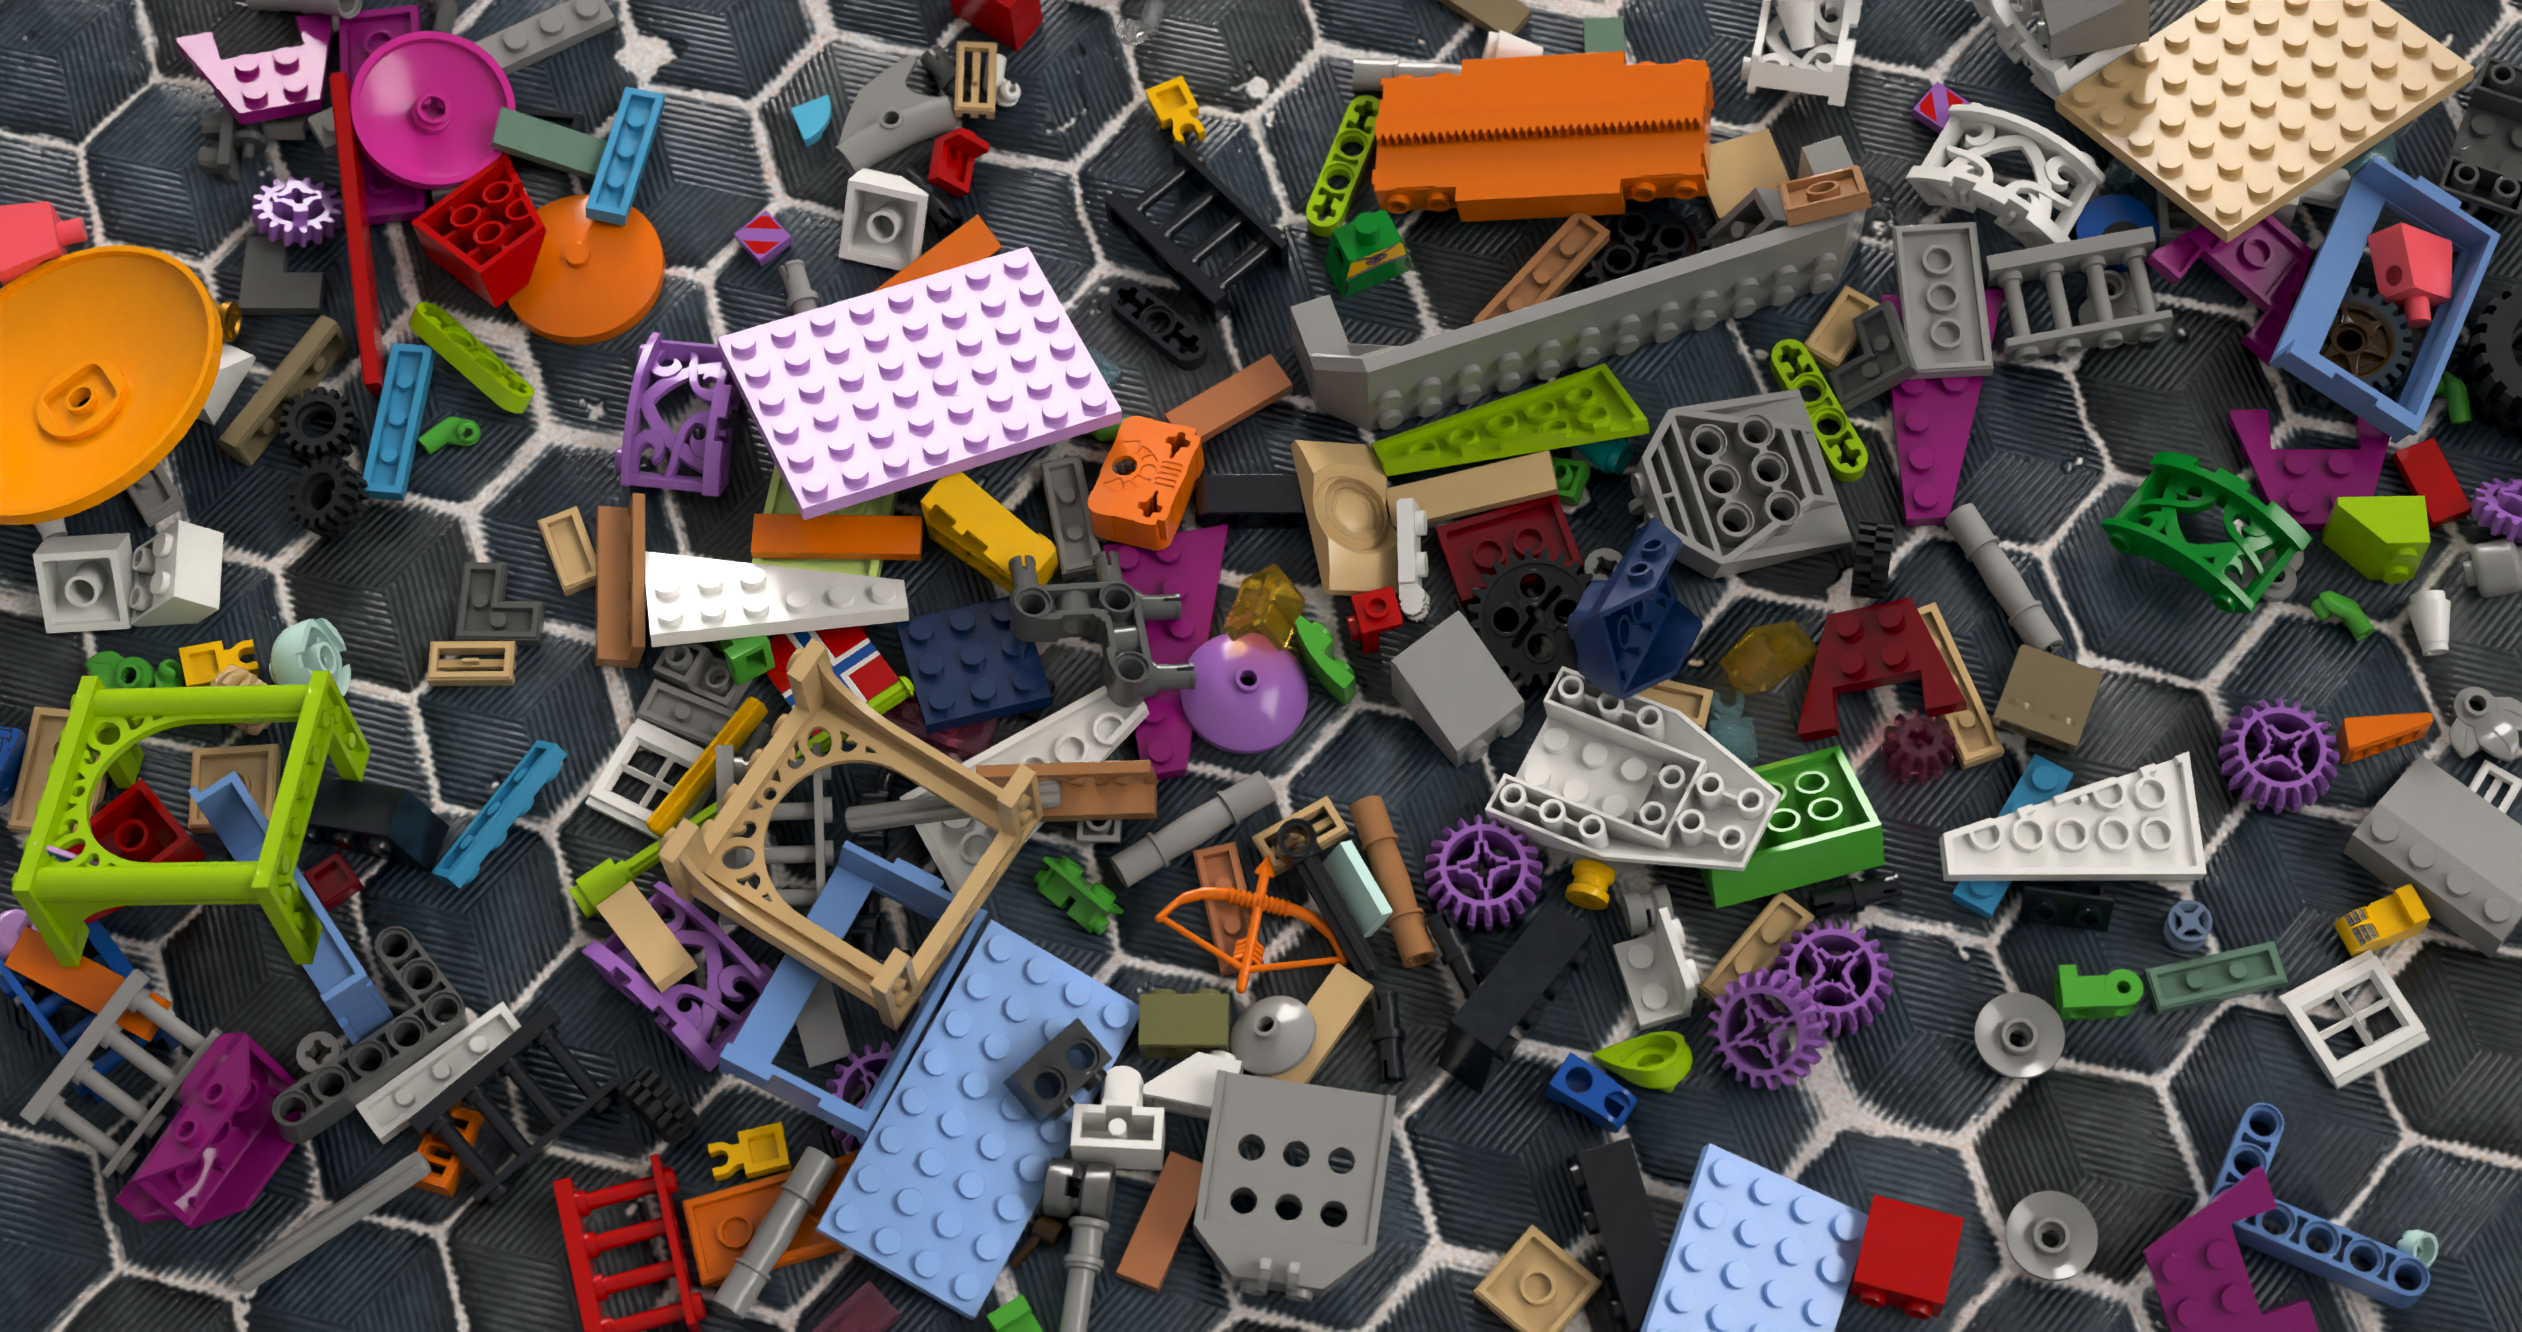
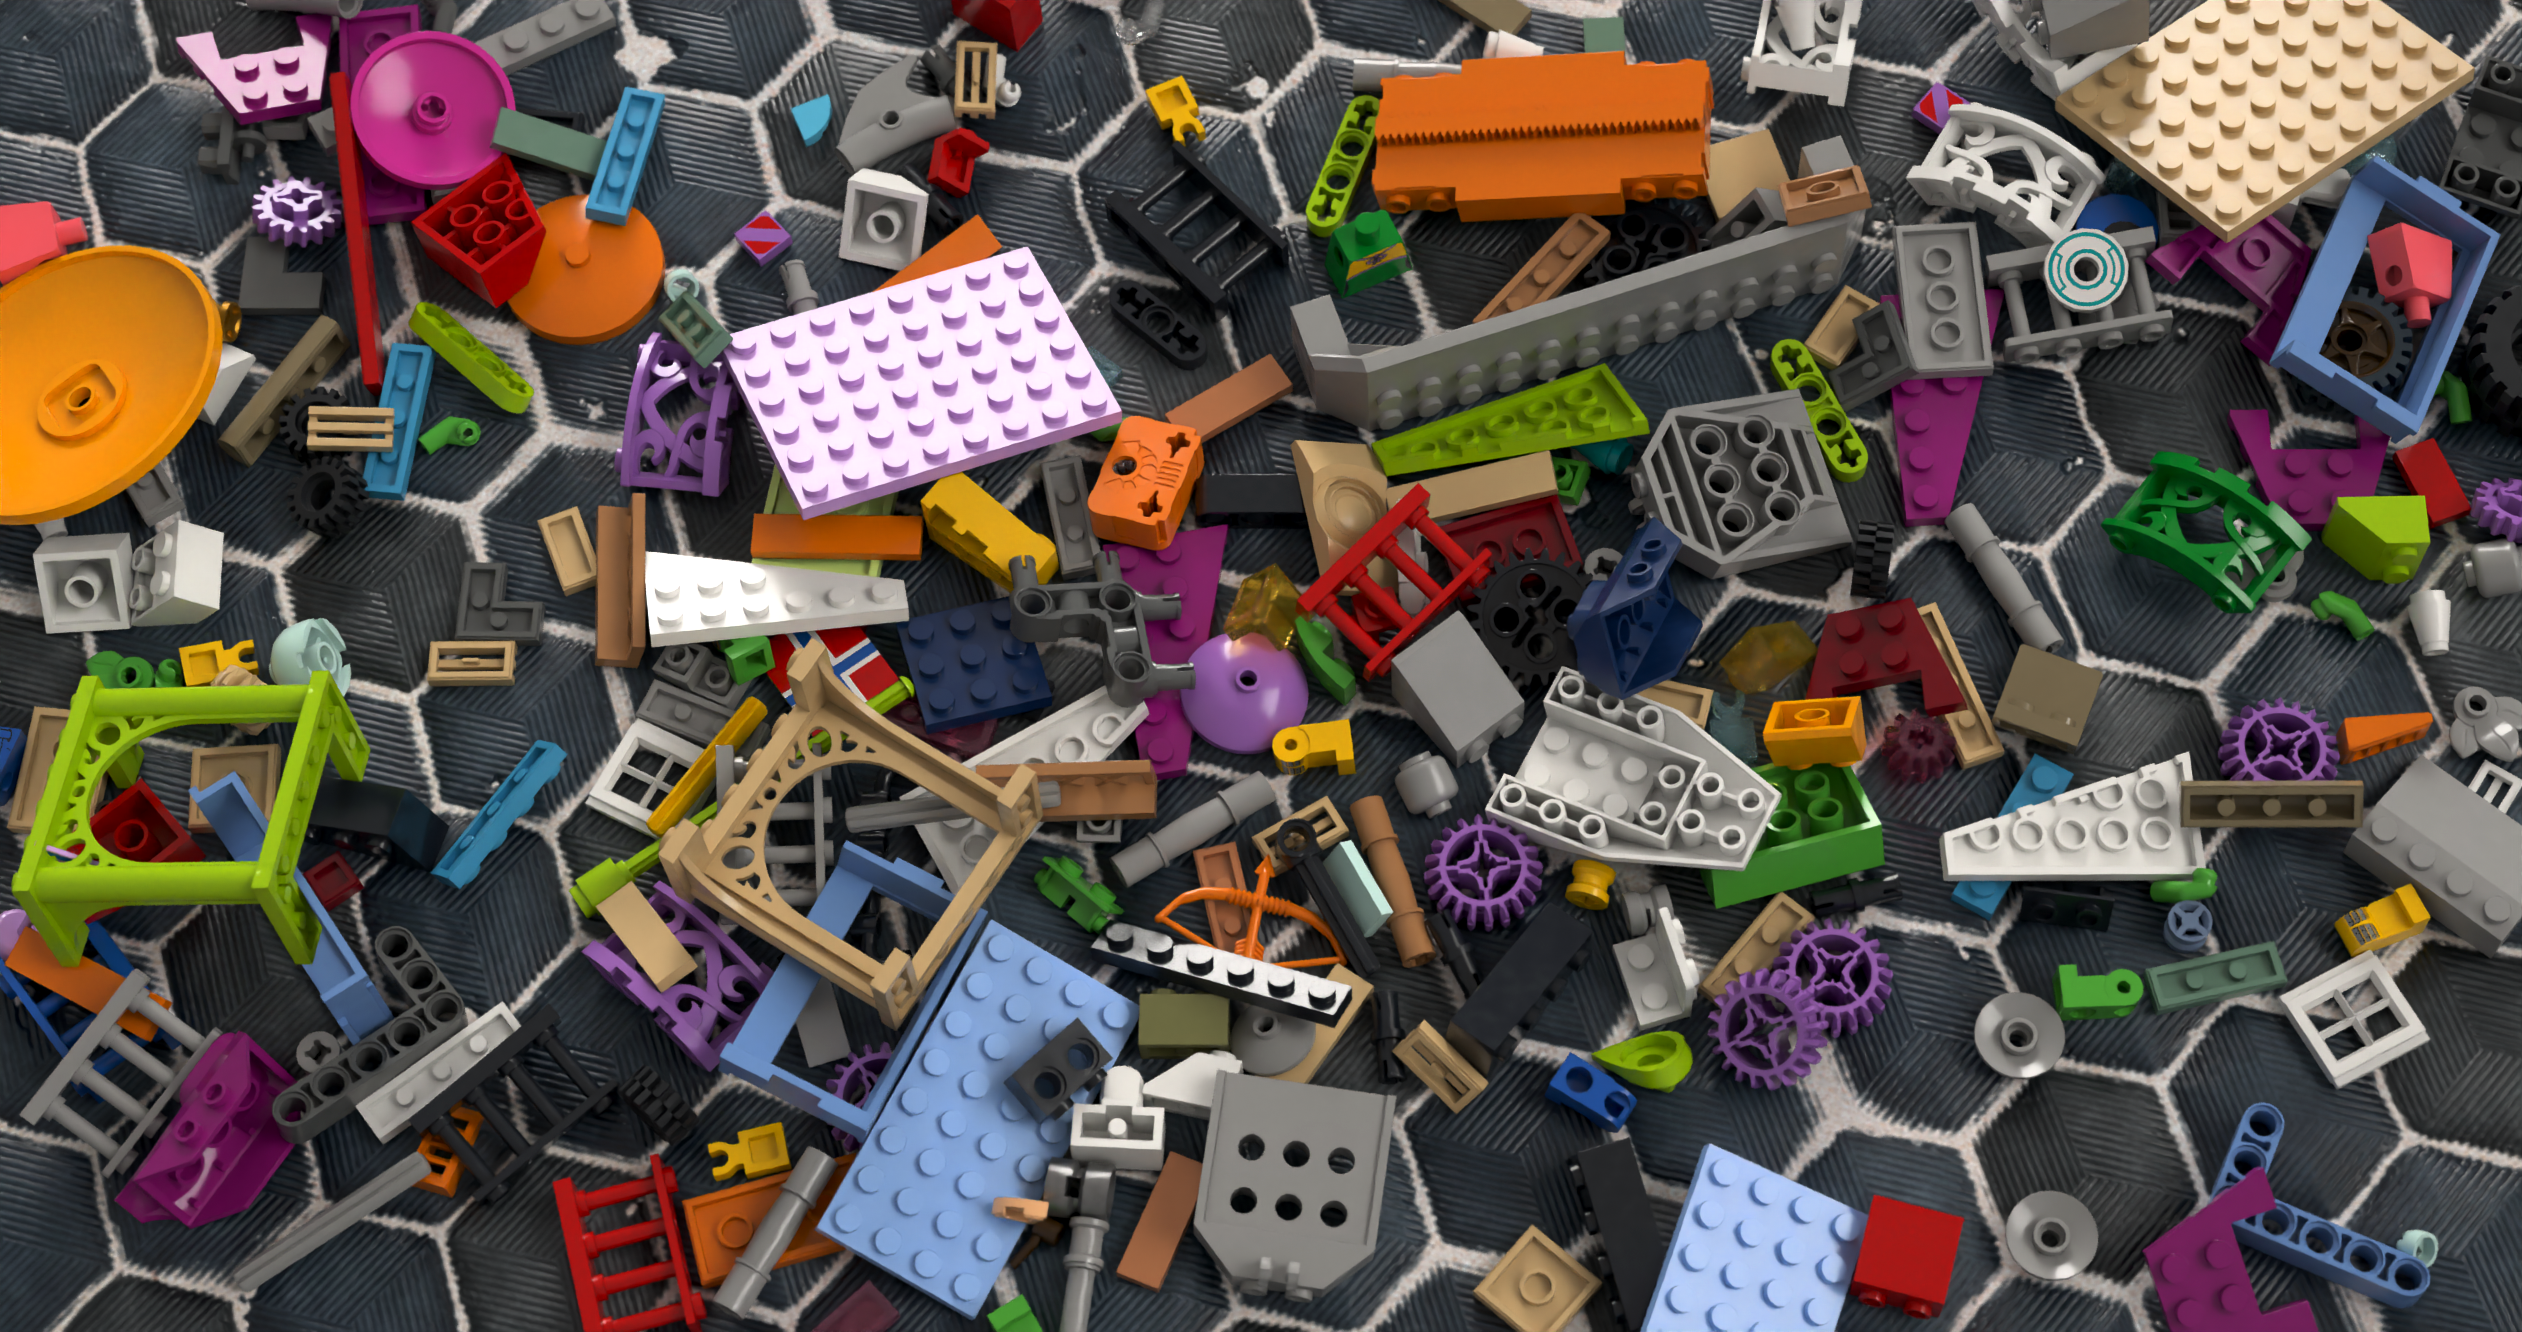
(350, 414): none -> tan tile
(674, 290): none -> light aqua hinge
(695, 329): none -> sand green tile
(1020, 1209): none -> light nougat tile
(1222, 973): none -> plate
(1314, 746): none -> yellow leg
(1382, 542): none -> red fence
(1426, 784): none -> light grey head
(1444, 1063): none -> tan tile
(1816, 732): none -> light orange slope
(2090, 246): none -> white tile
(2176, 891): none -> bright green arm
(2271, 803): none -> dark tan brick

